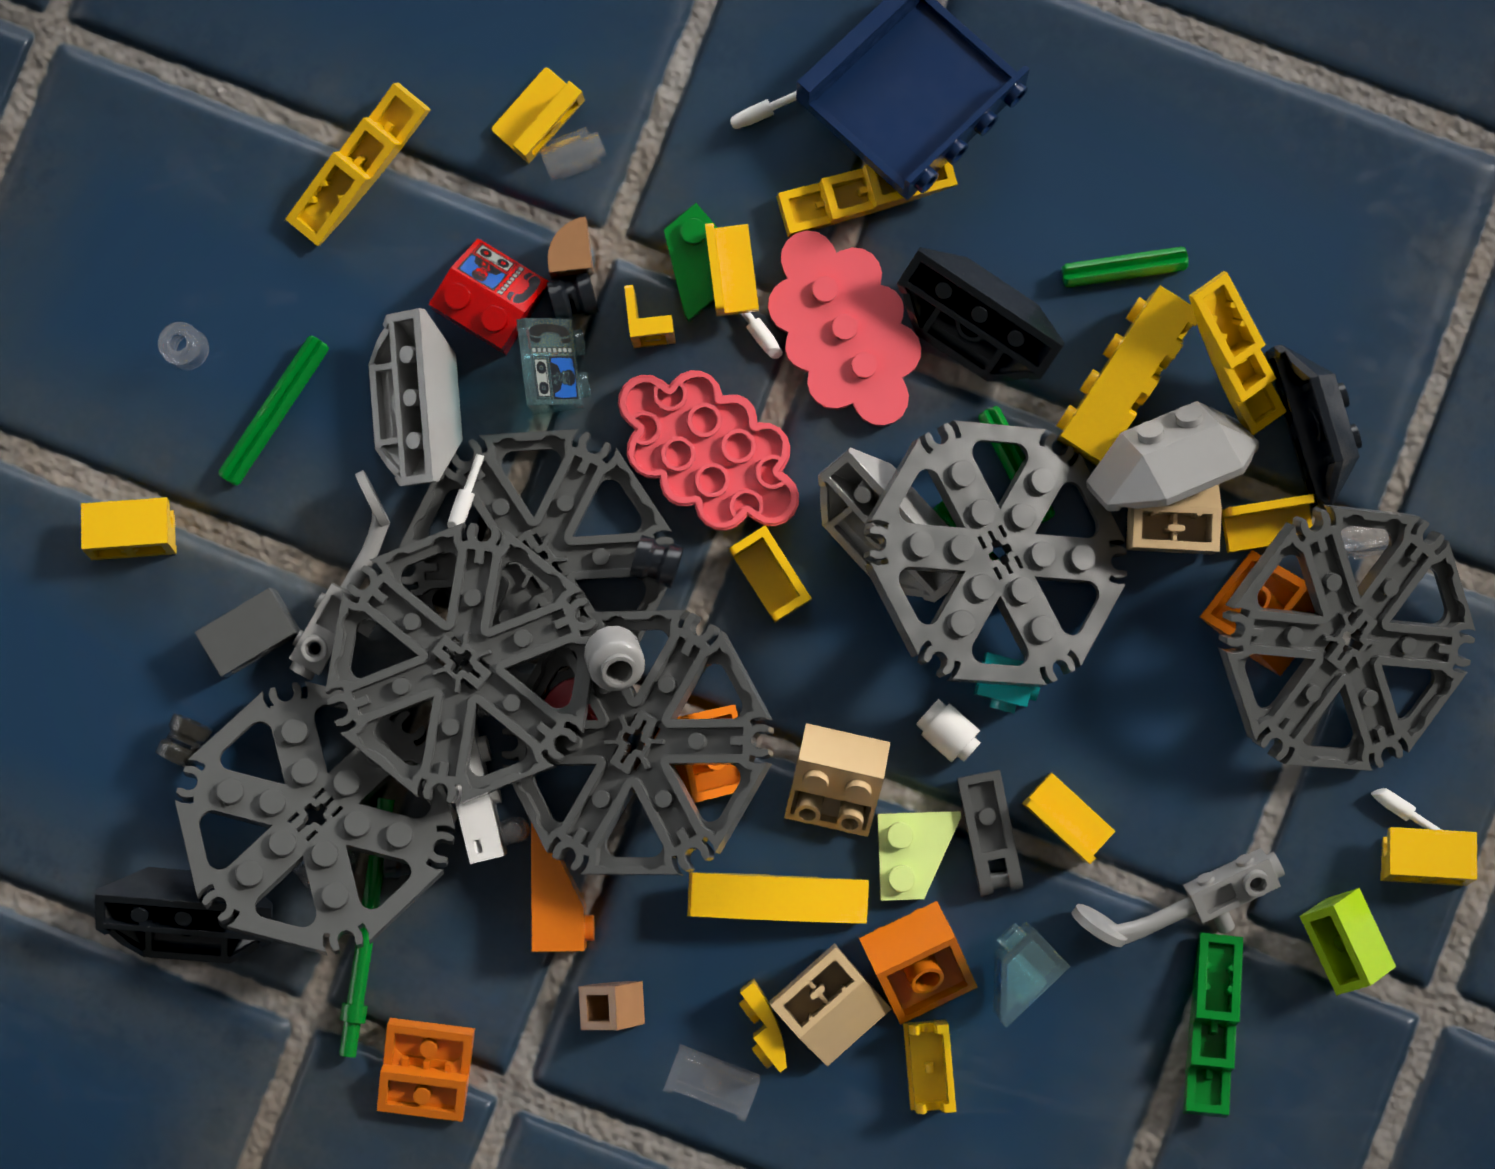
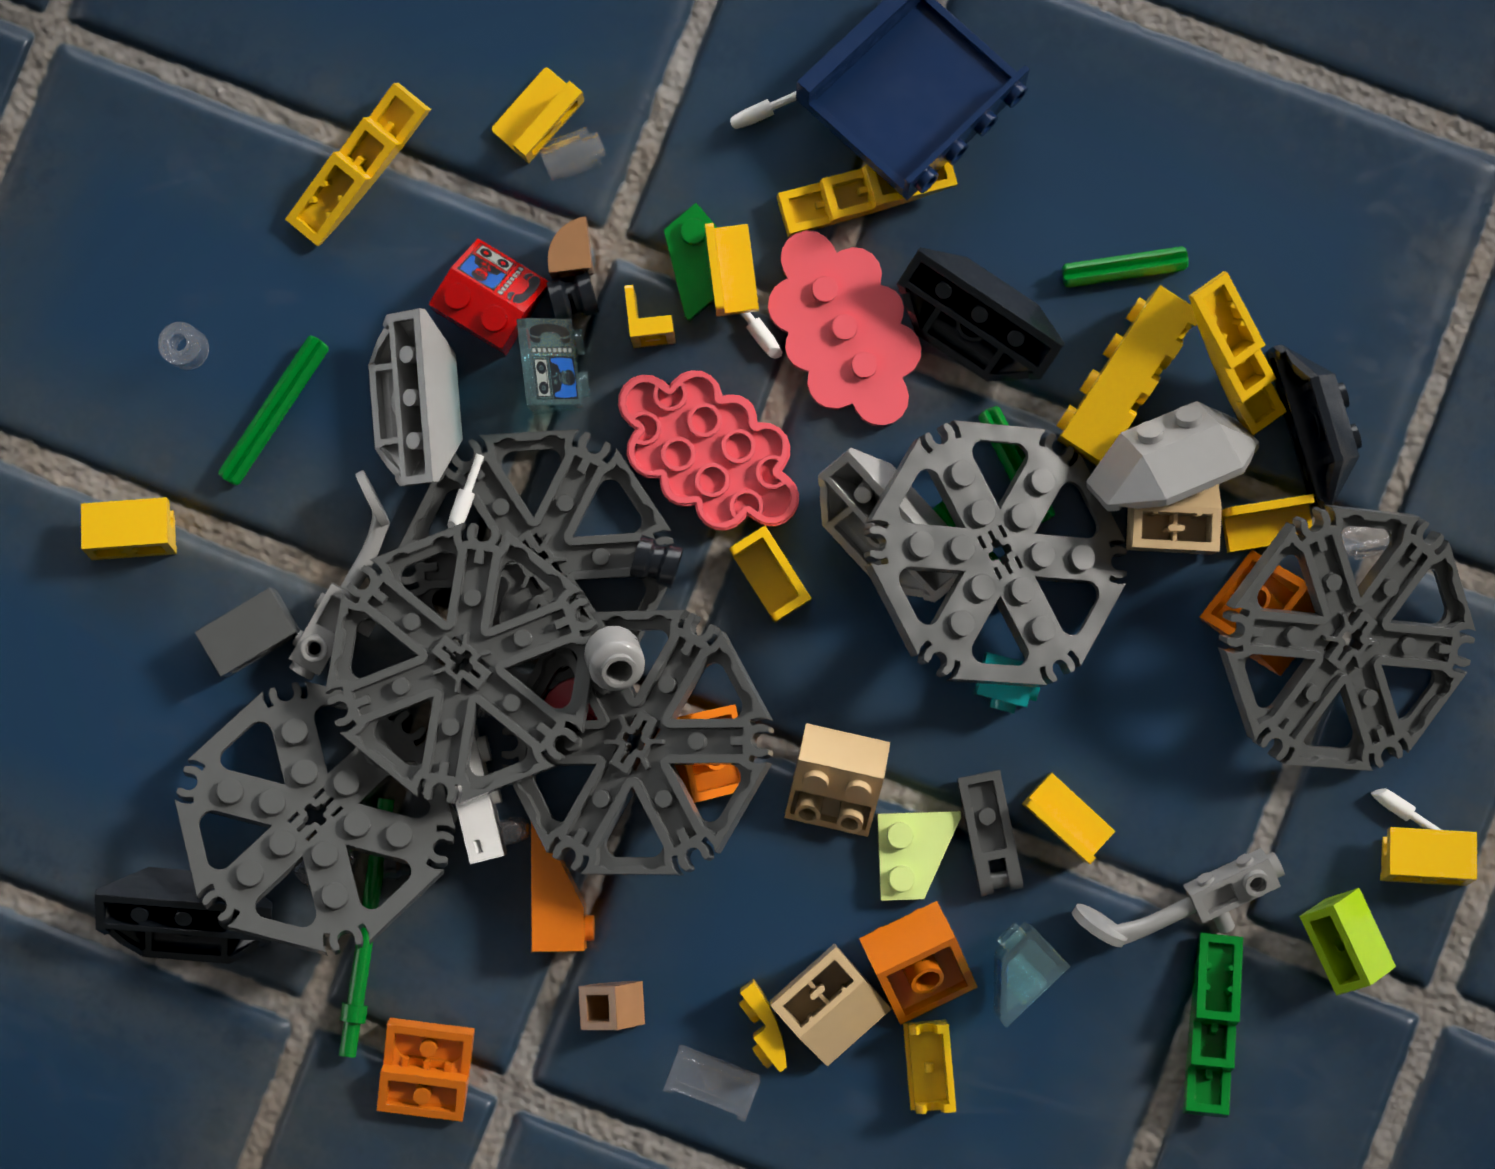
(186, 731): clear smoke wheel -> none
(777, 897): yellow slope -> none
(949, 731): white brick -> none

